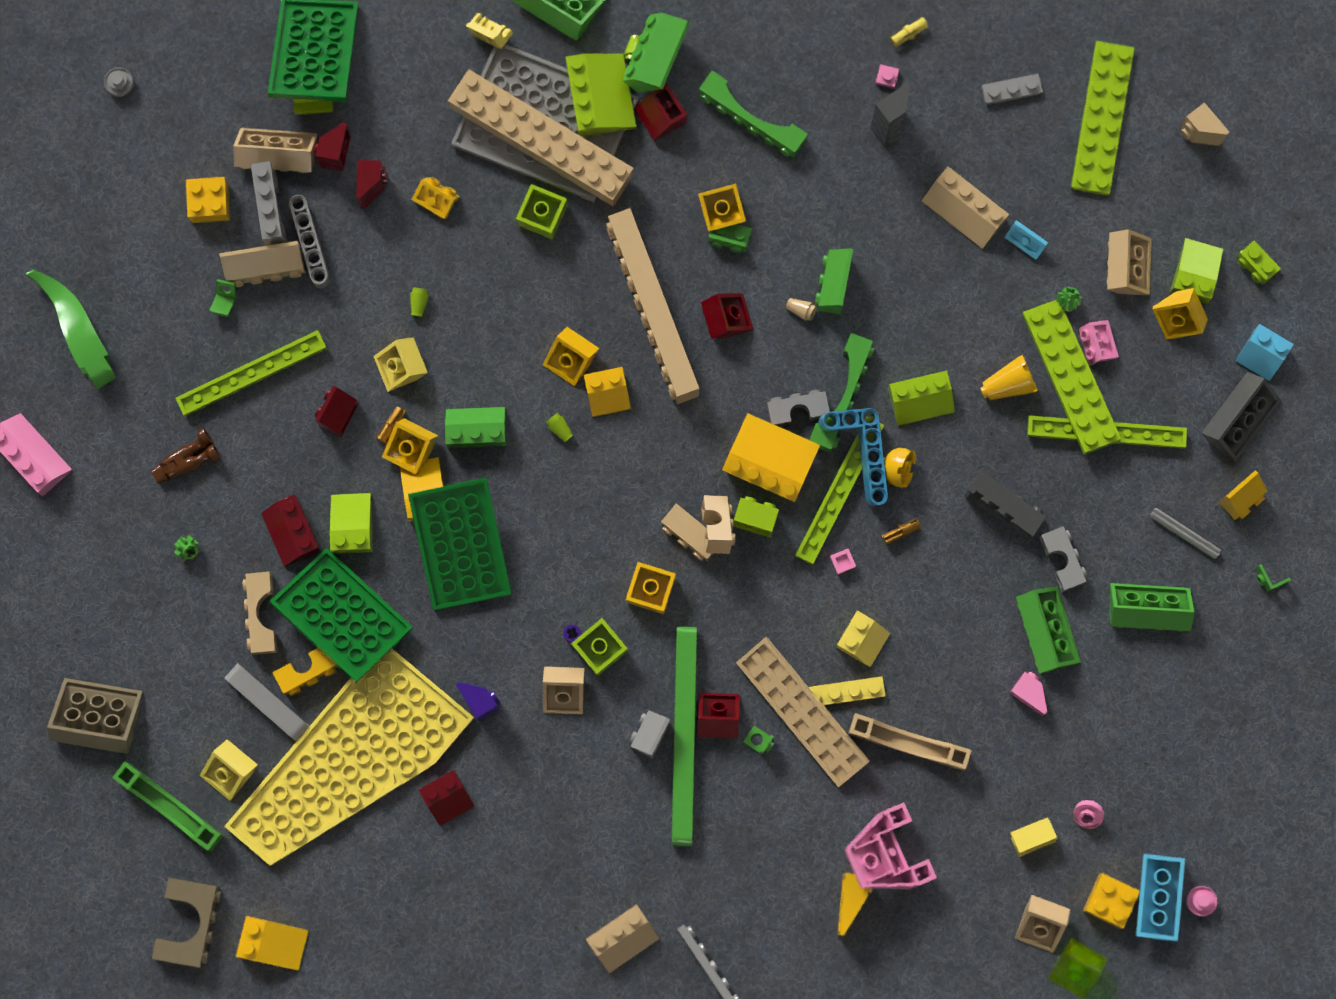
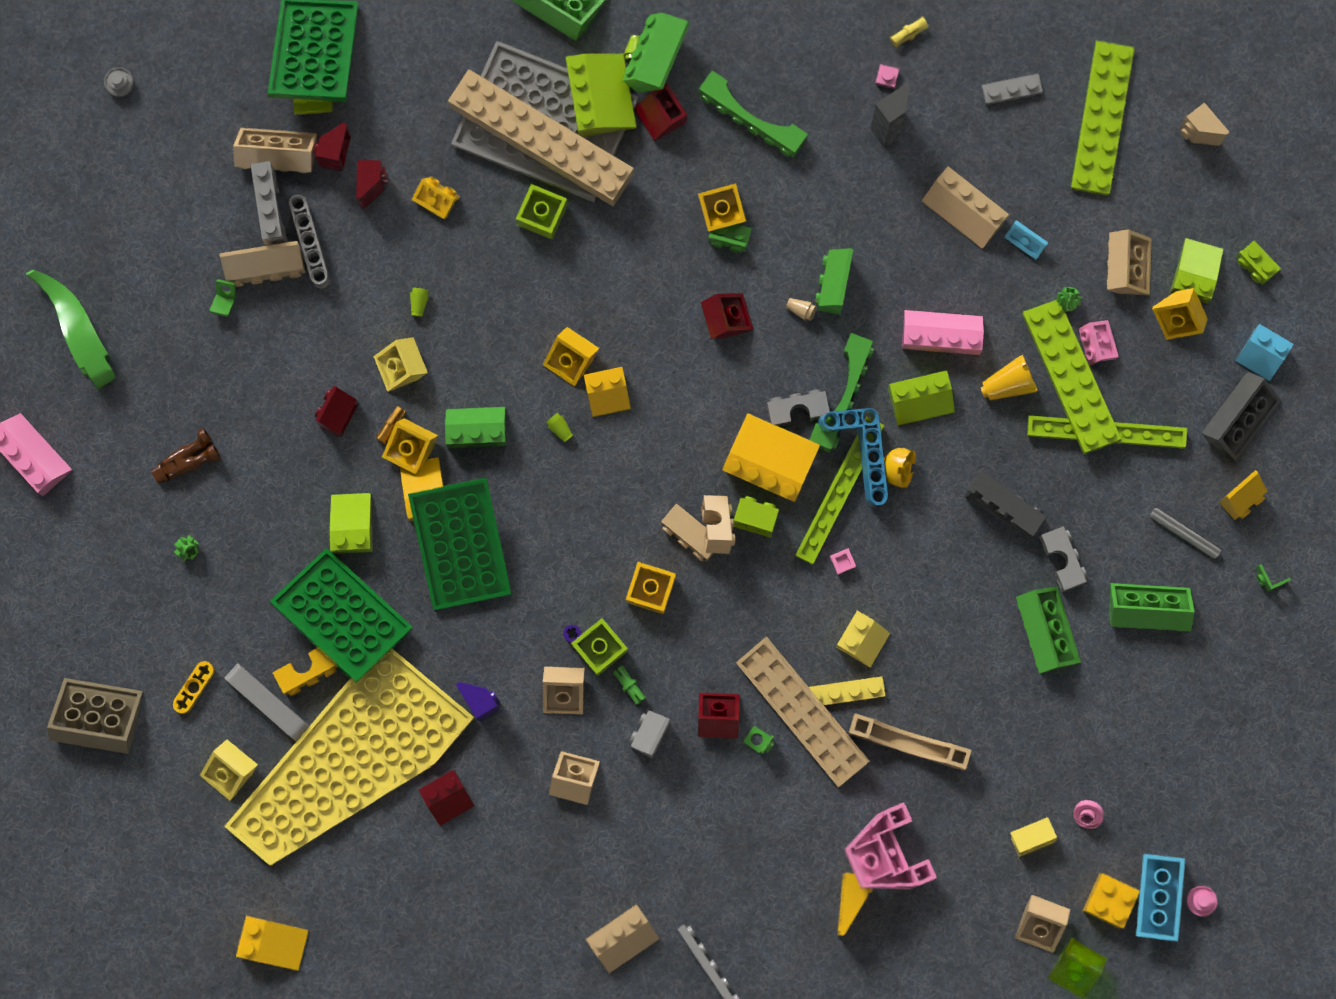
(168, 806): bright green arch -> none
(180, 697): none -> yellow beam
(193, 951): dark tan arch -> none
(208, 199): yellow brick -> none
(251, 373): lime plate -> none
(258, 588): tan arch -> none
(290, 530): dark red slope -> none
(489, 31): light yellow hinge -> none
(573, 778): none -> tan slope
(629, 685): none -> bright green pin
(653, 305): tan brick -> none
(684, 736): bright green beam -> none
(901, 531): pearl gold axle -> none
(942, 332): none -> bright pink slope
(1030, 692): bright pink slope -> none

